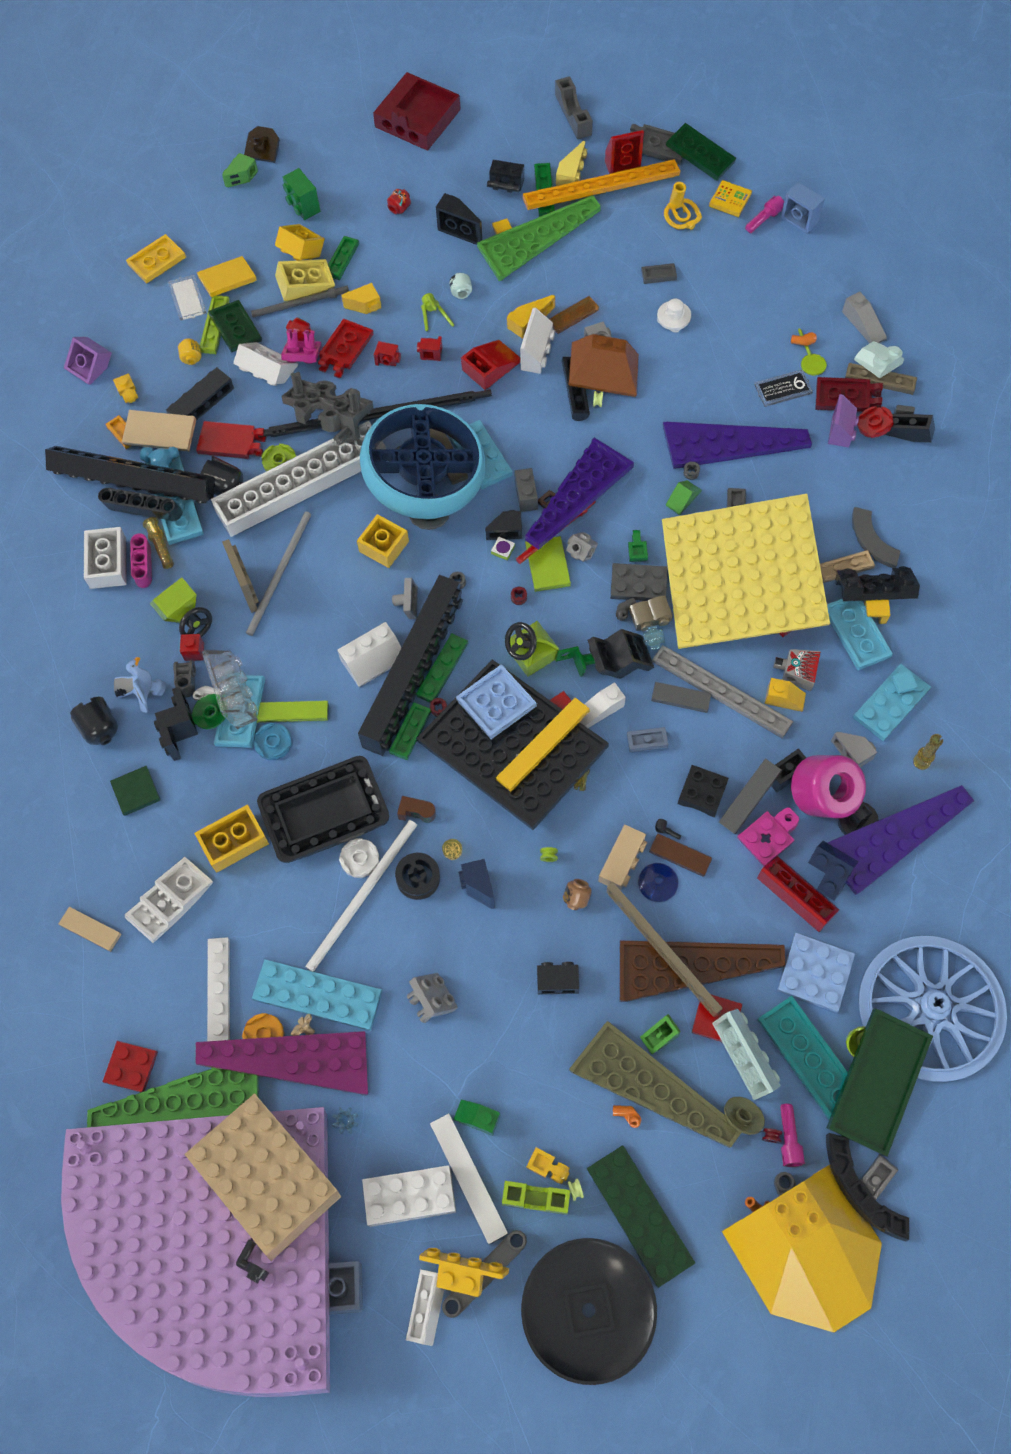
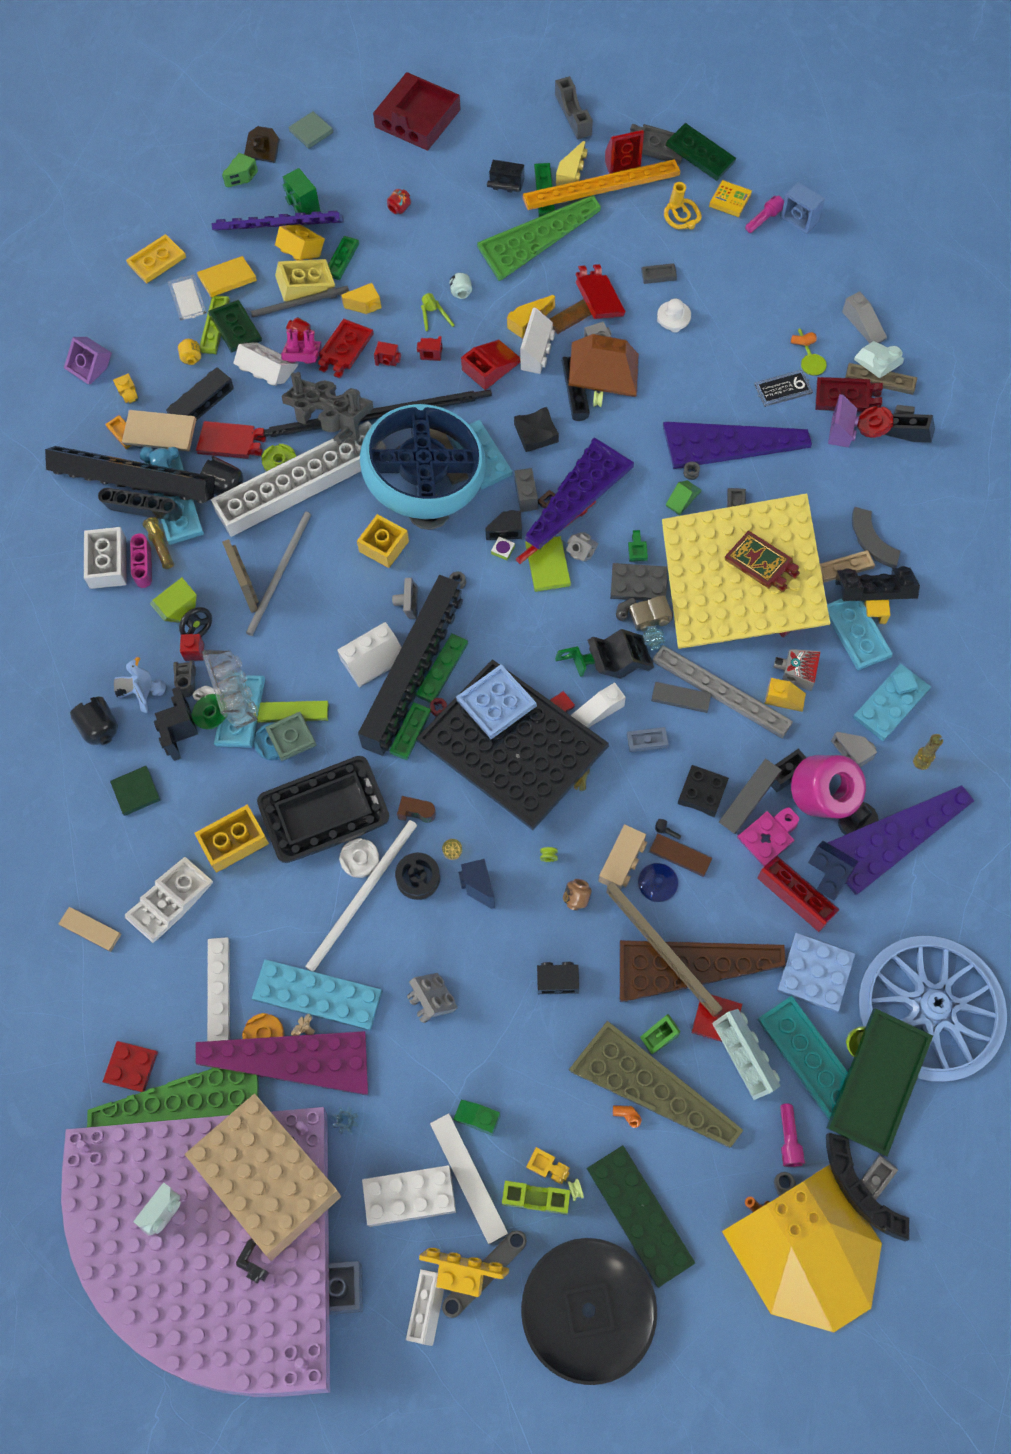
(158, 1210): none -> light aqua slope
(282, 220): none -> dark purple wing
(290, 736): none -> sand green tile
(310, 129): none -> sand green tile
(458, 220): black slope -> none
(501, 226): yellow tile -> none
(518, 590): dark red bush -> none
(530, 647): lime piece -> none
(536, 429): none -> black brick
(542, 744): yellow tile -> none
(599, 293): none -> red tile
(744, 1115): olive dish -> none
(762, 561): none -> tile
(772, 1135): dark red bush -> none

